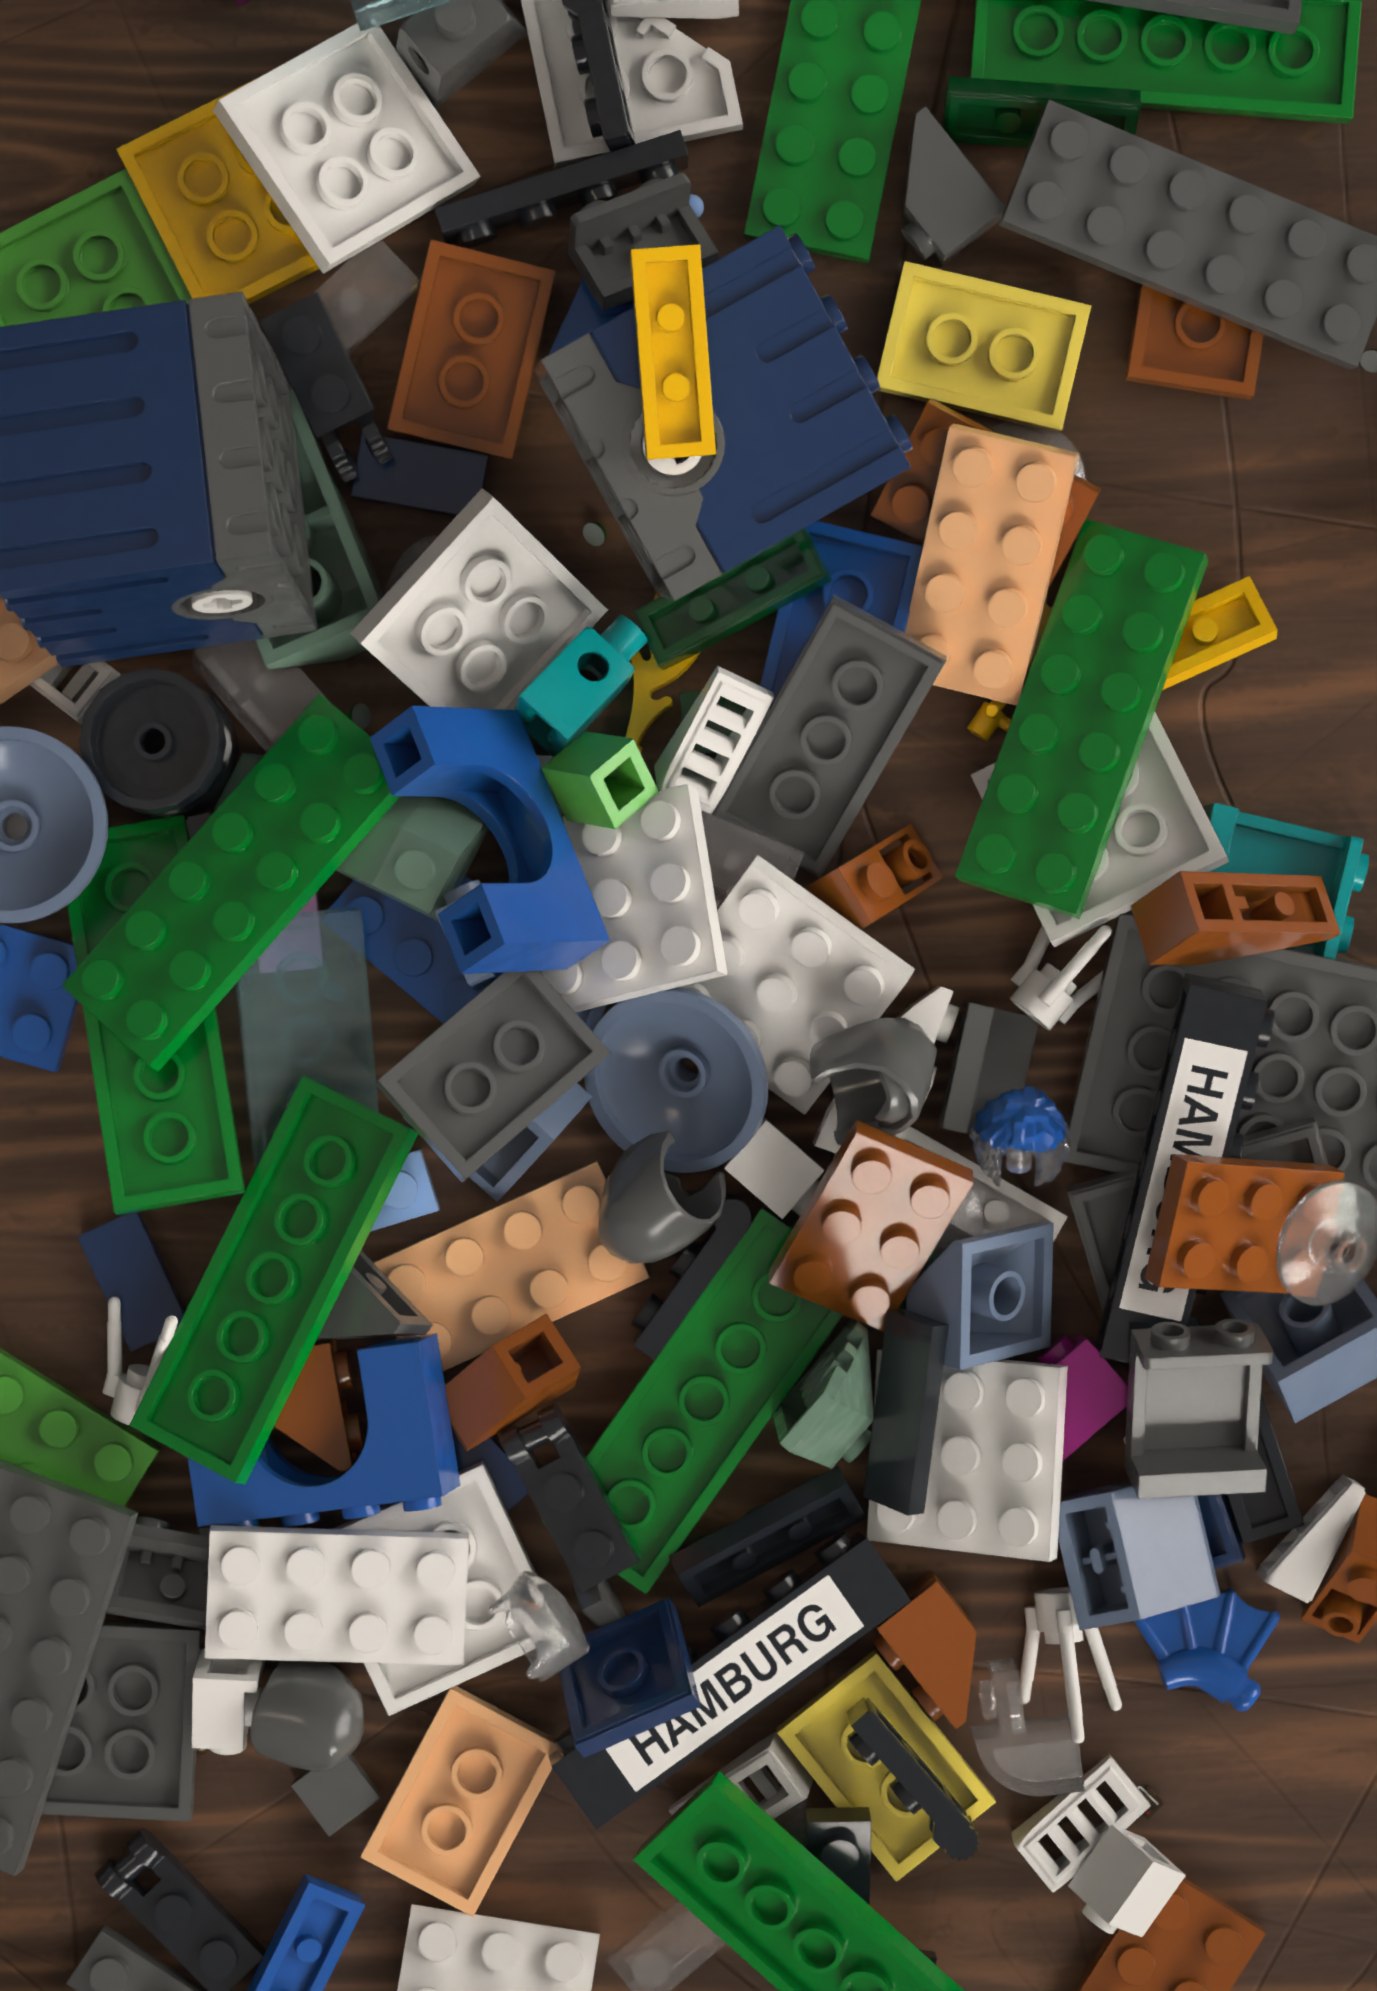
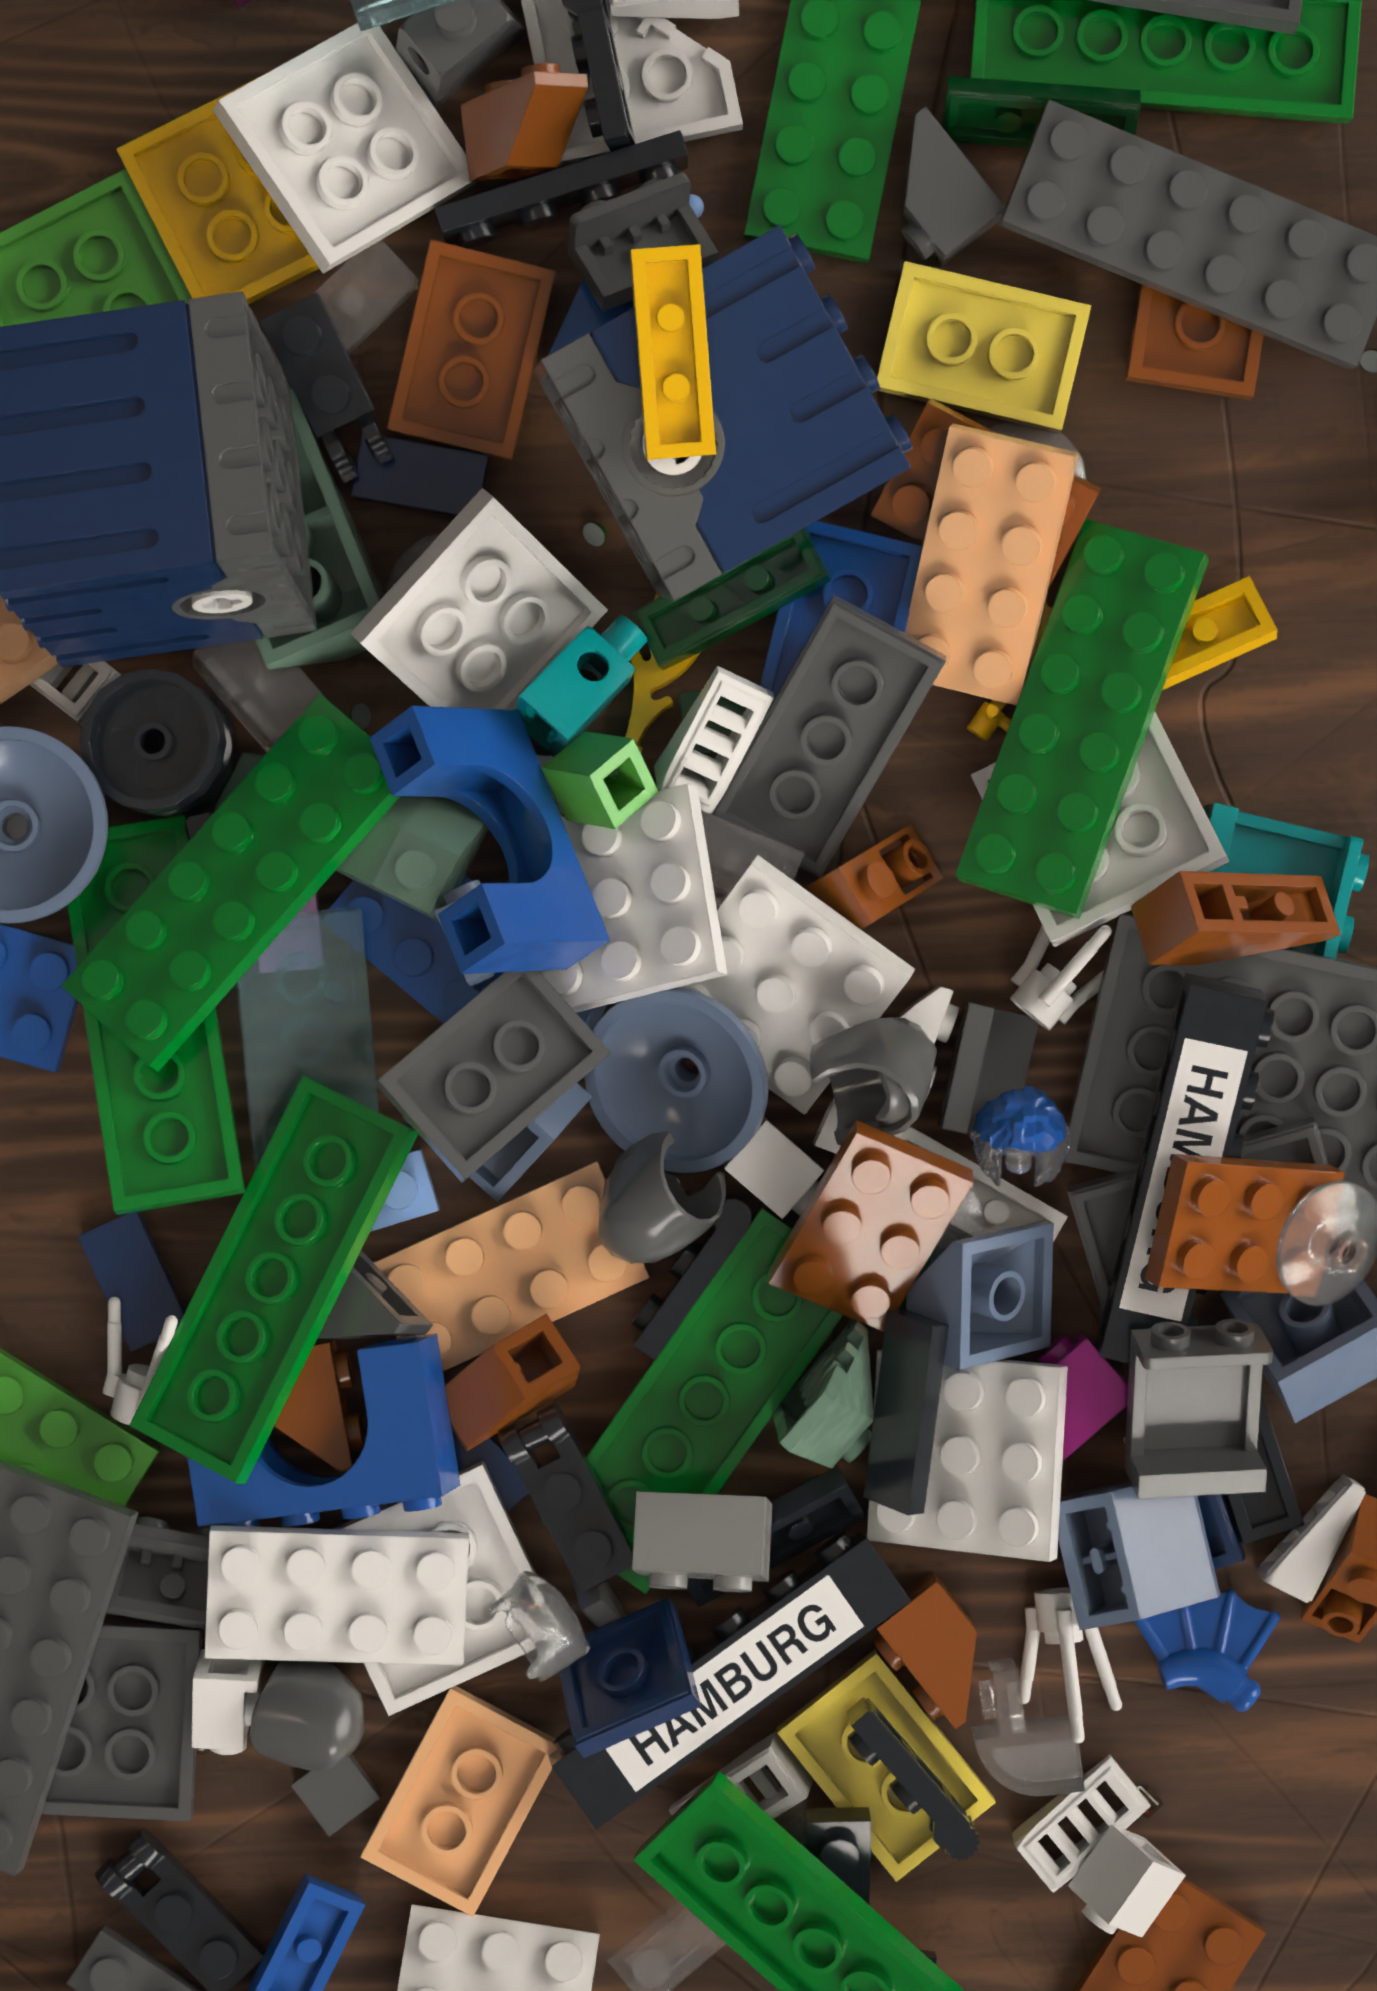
(522, 123): none -> dark orange slope
(702, 1539): none -> light grey brick

